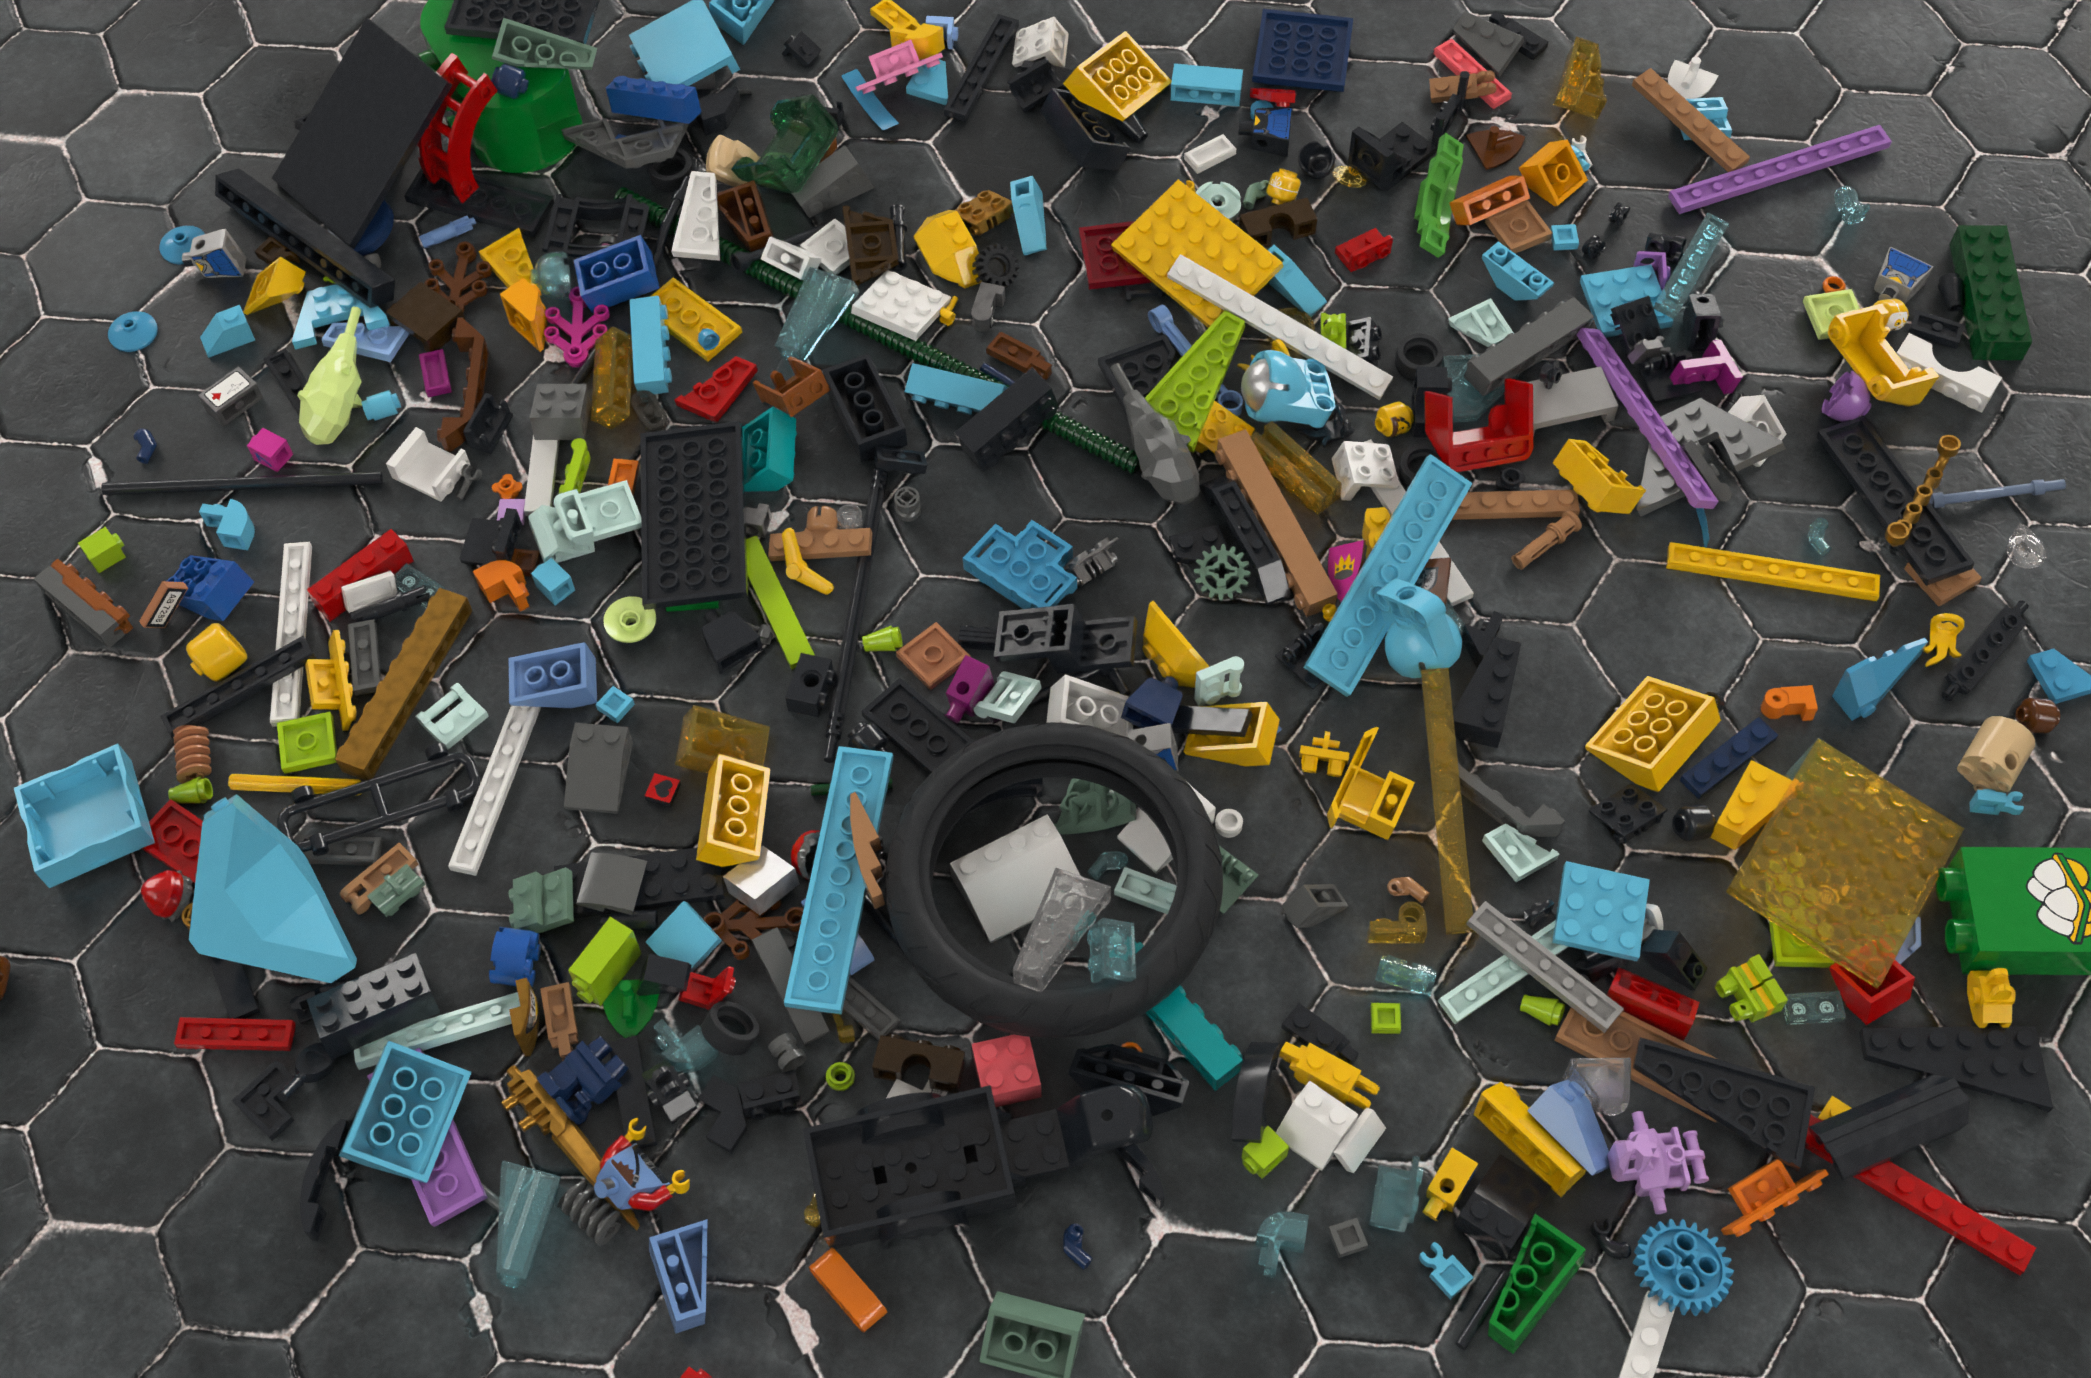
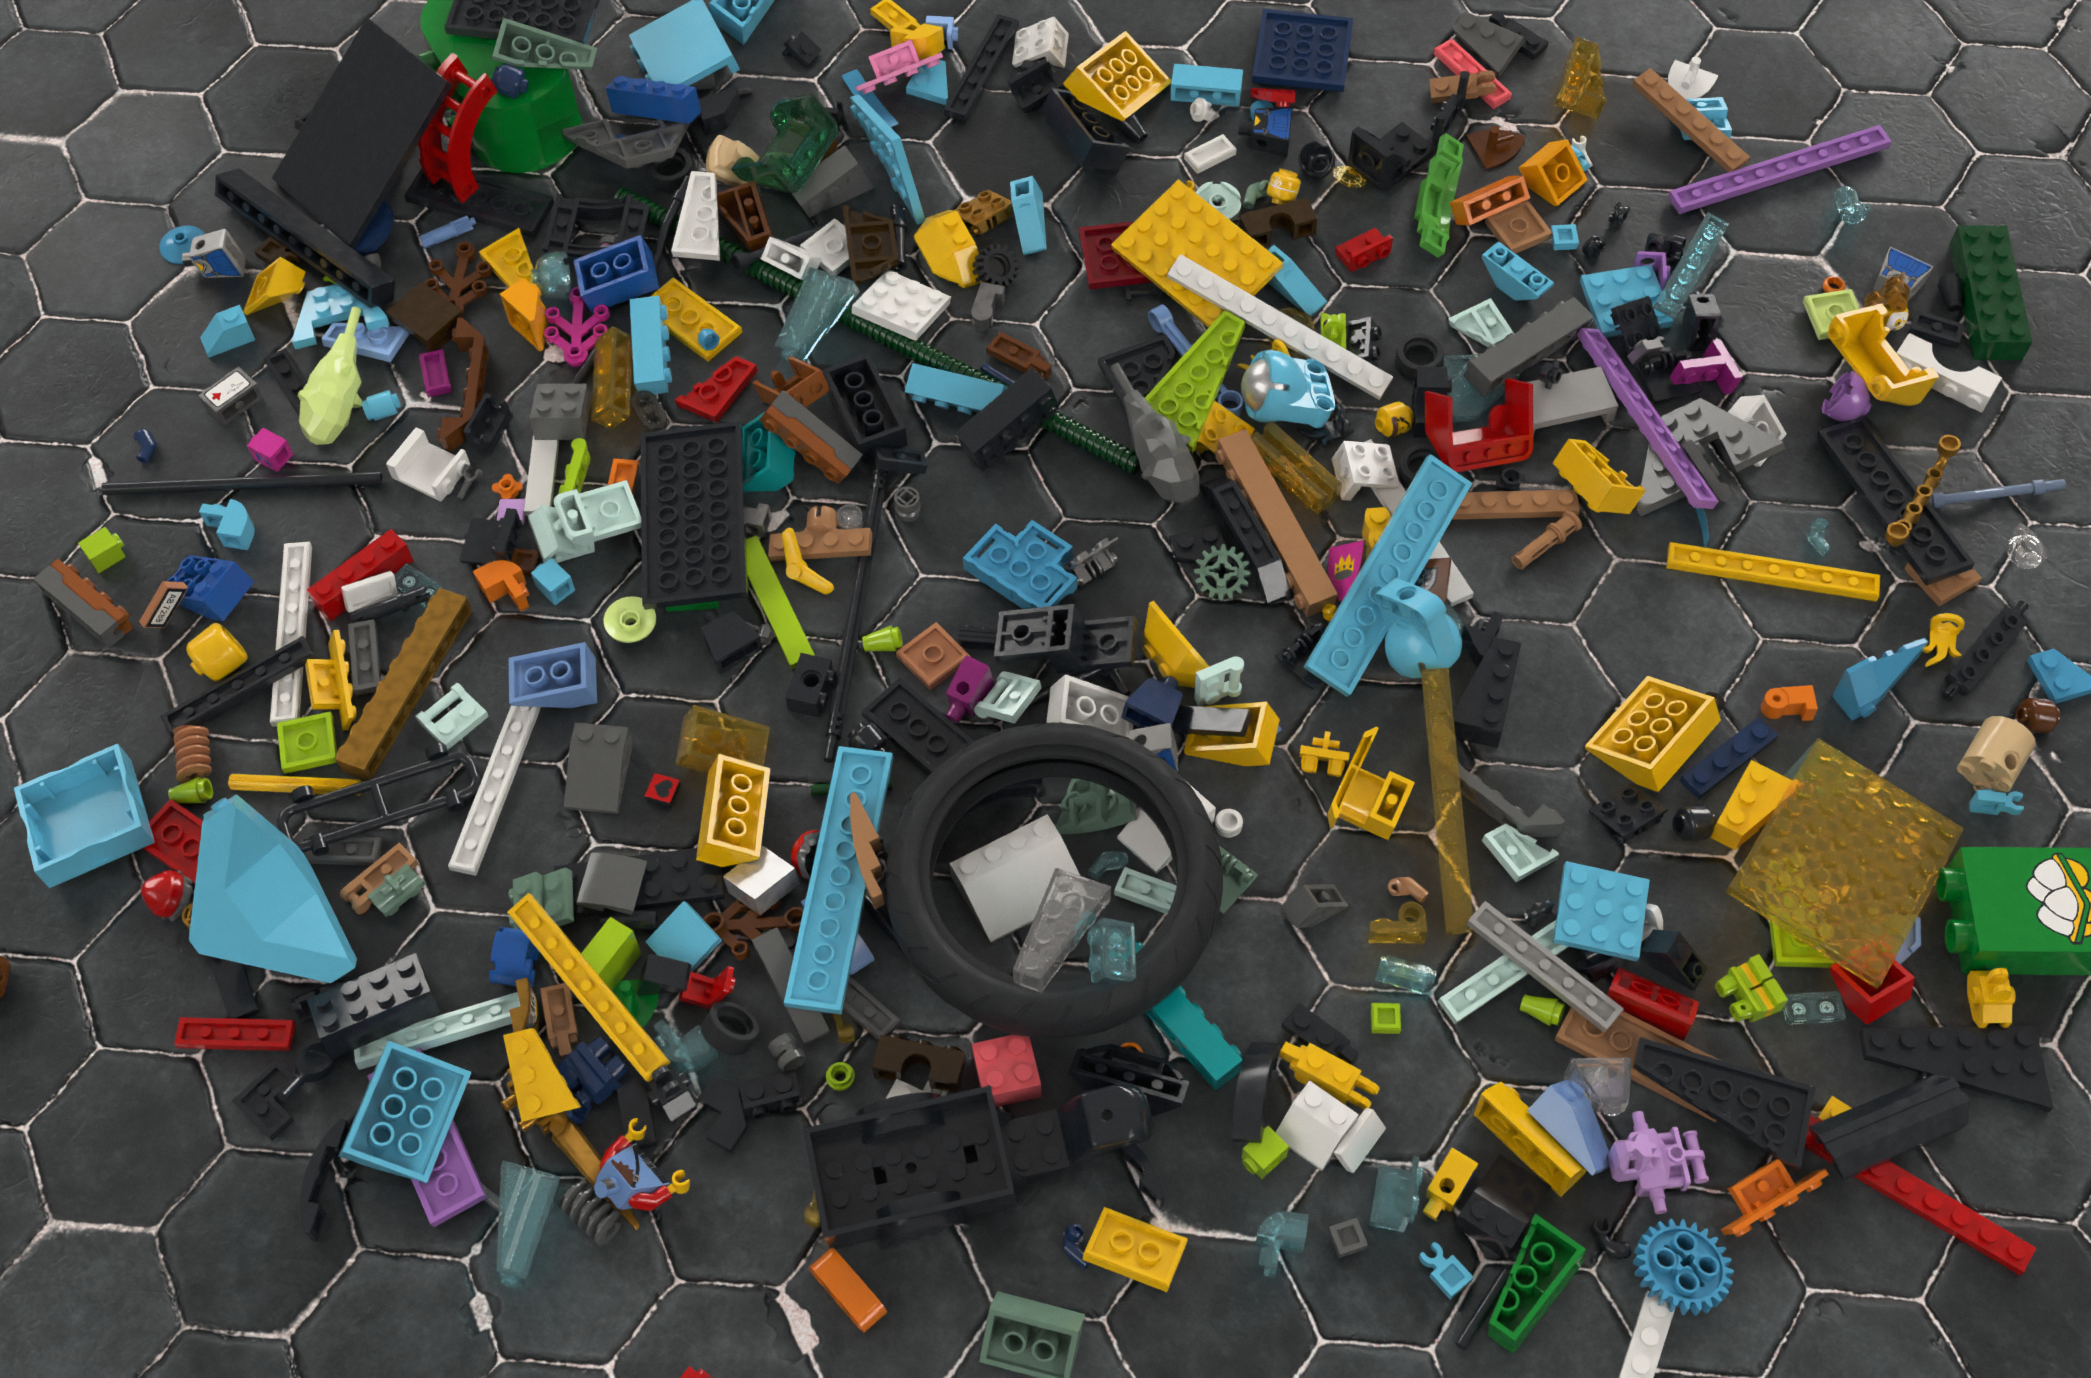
(132, 331): dark azure dish -> none
(535, 1078): none -> yellow wing
(588, 986): none -> yellow tile
(615, 704): medium azure plate -> none
(681, 1272): medium blue wedge -> none
(810, 437): none -> piece
(891, 153): none -> medium azure wing
(947, 316): yellow hand -> none
(1135, 1249): none -> yellow tile
(1200, 110): none -> white plate
(1894, 293): none -> pearl gold hinge

